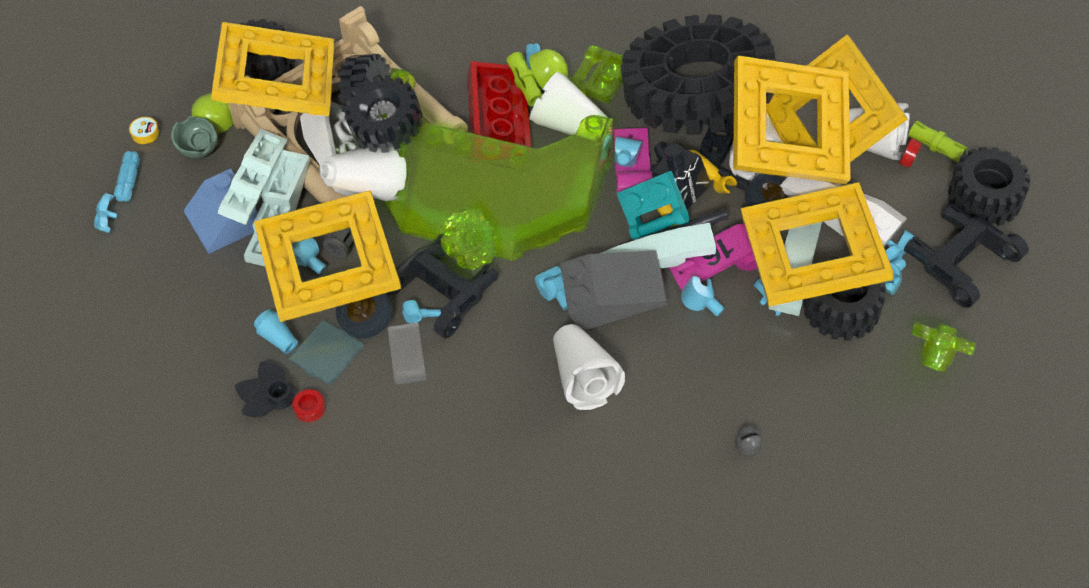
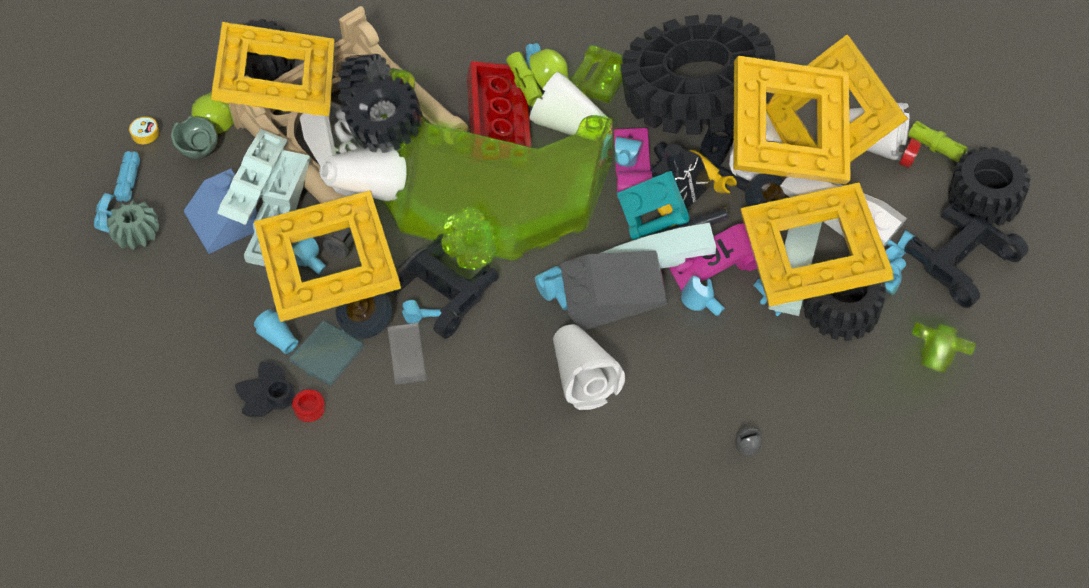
(133, 224): none -> sand green gear

